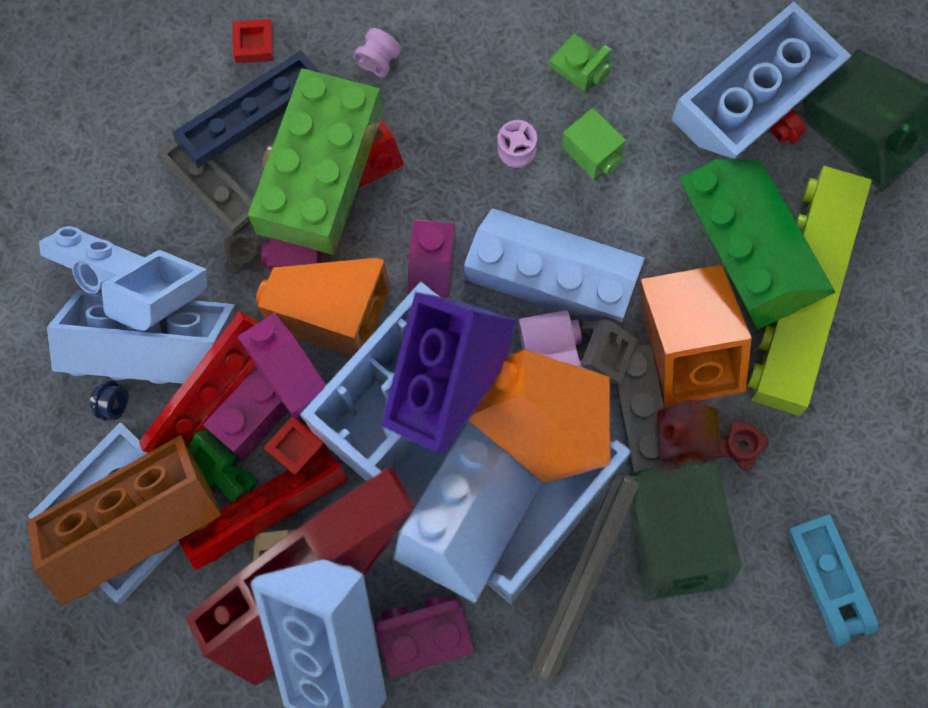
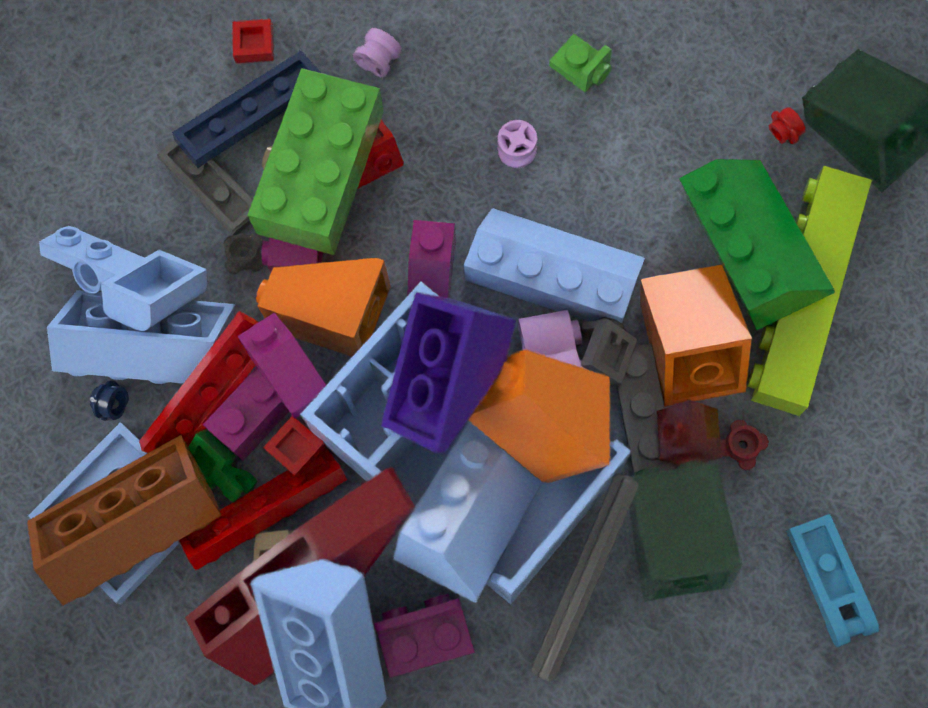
(594, 144): bright green brick -> none
(759, 83): light blue slope -> none

